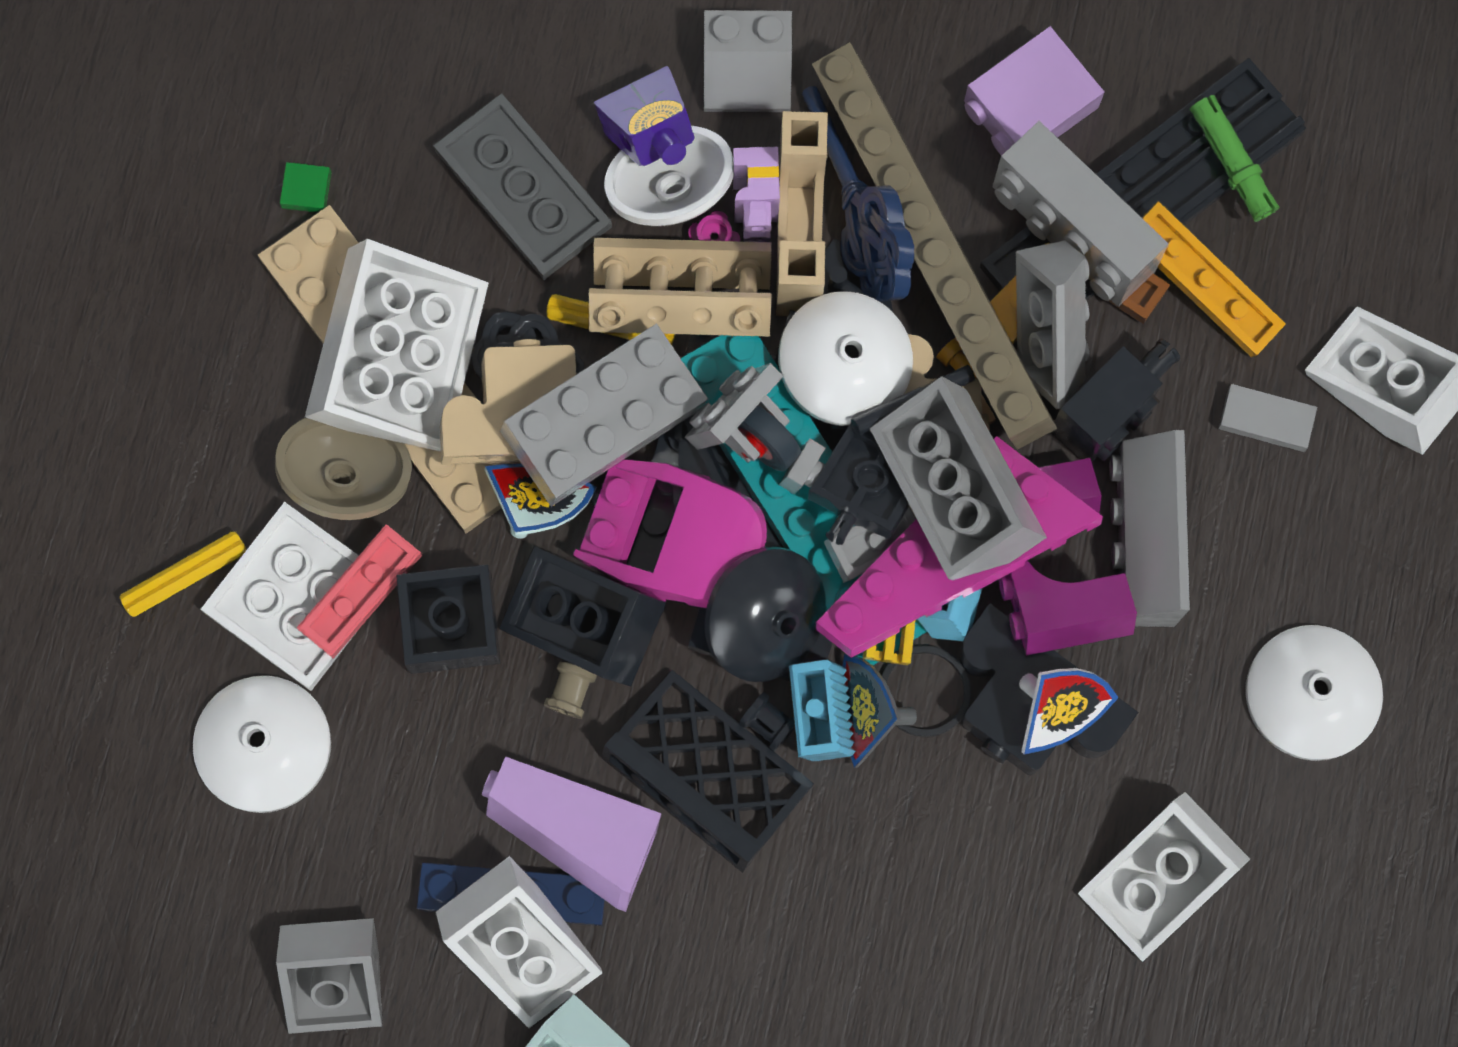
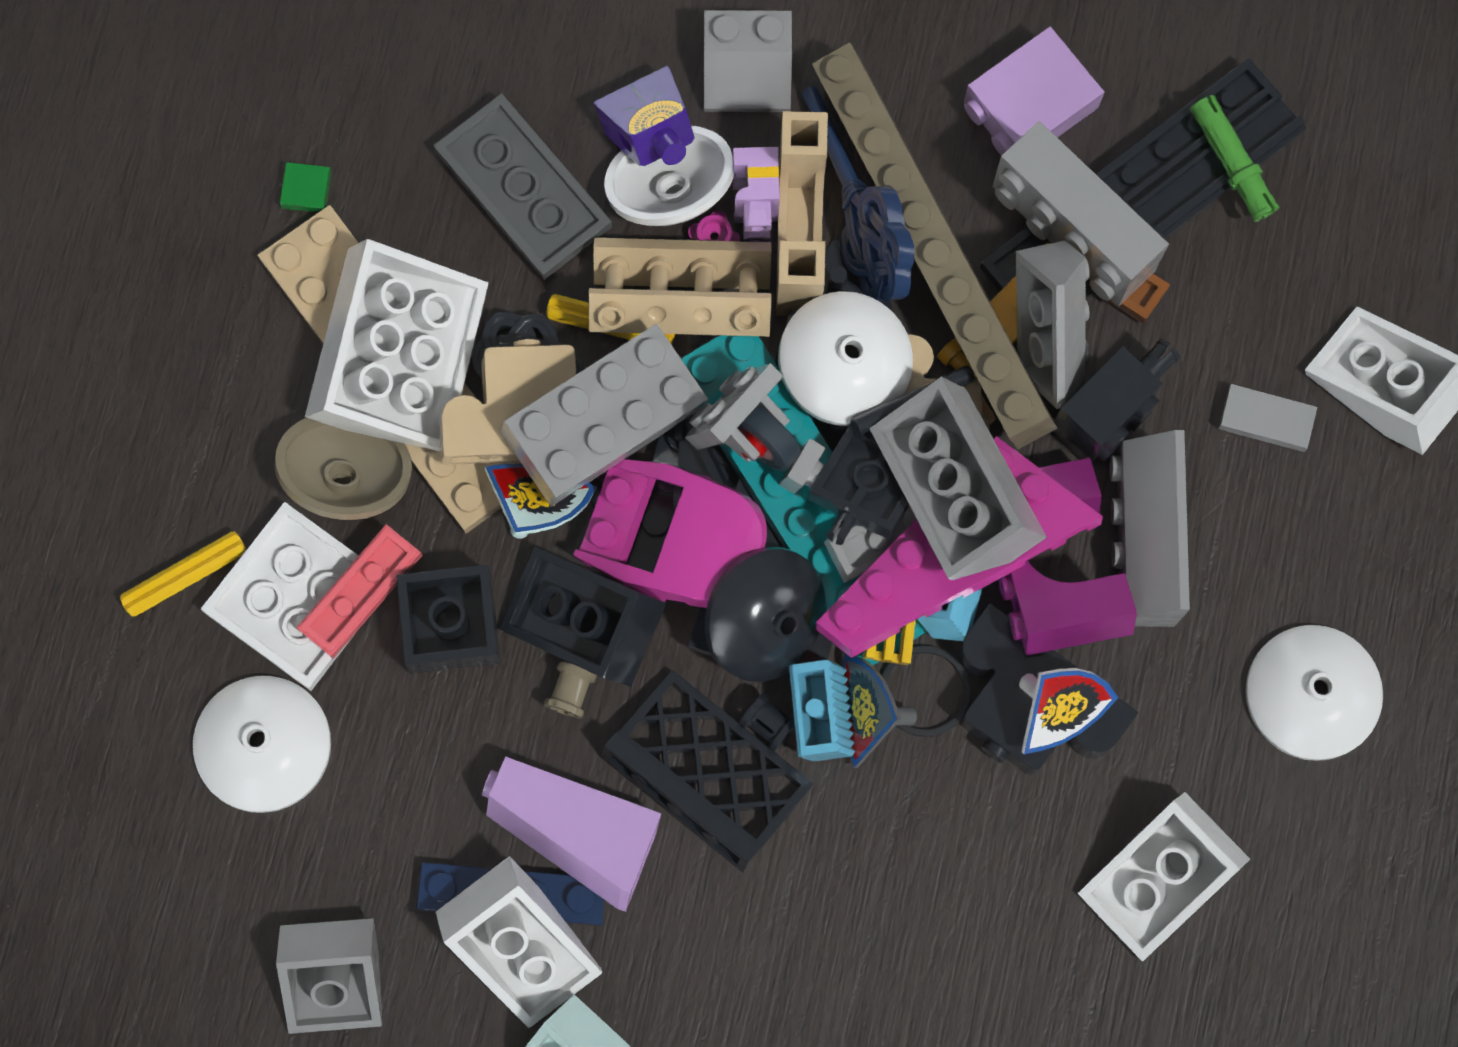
(1213, 285): light orange plate -> none

